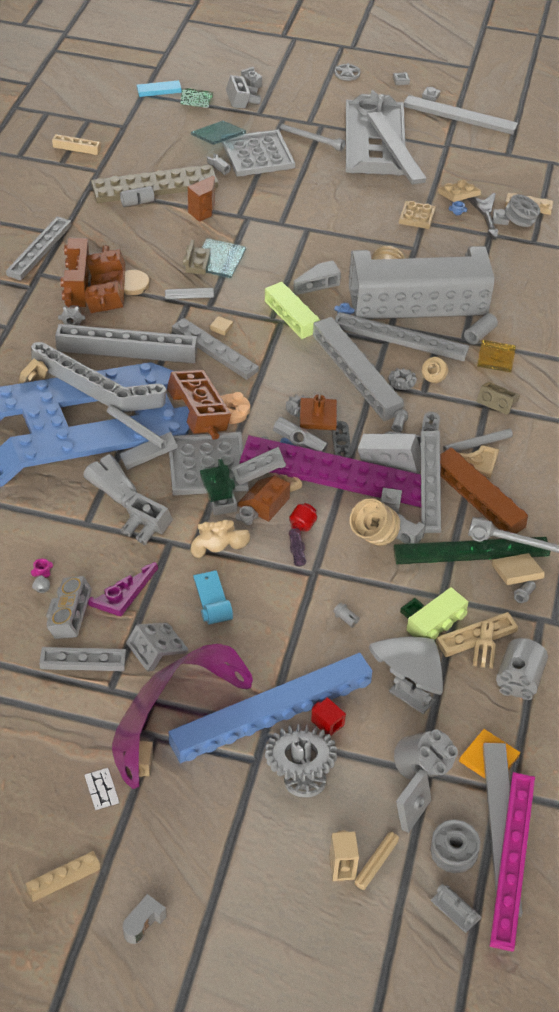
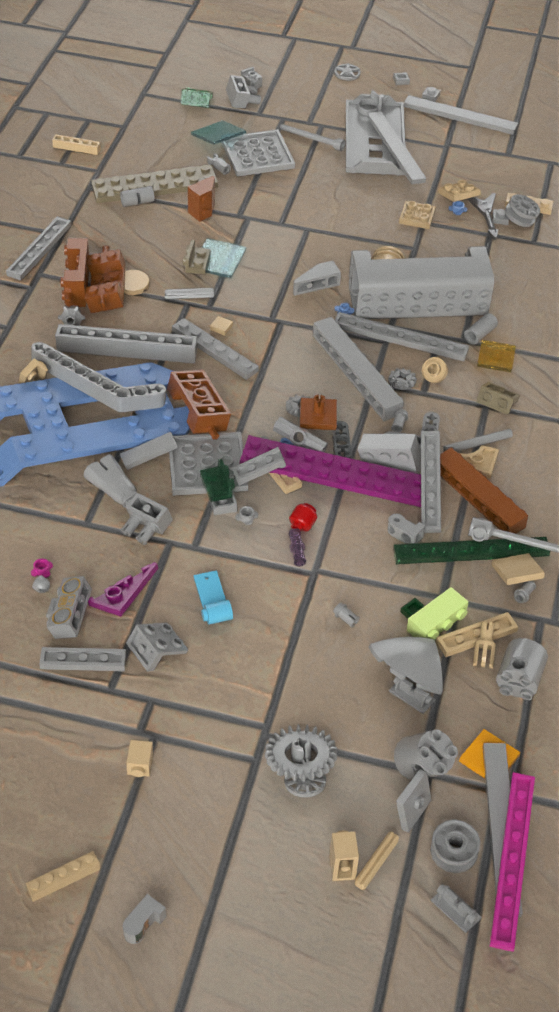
(101, 788): white sticker -> none
(129, 730): magenta piece -> none
(136, 426): light grey piece -> none
(159, 88): medium azure tile -> none
(217, 536): tan animal -> none
(241, 406): light nougat plate -> none
(267, 496): dark orange slope -> none
(269, 708): medium blue brick -> none
(291, 309): yellowish green brick -> none
(328, 716): red brick -> none
(374, 522): tan wheel -> none
(391, 498): light grey brick -> none

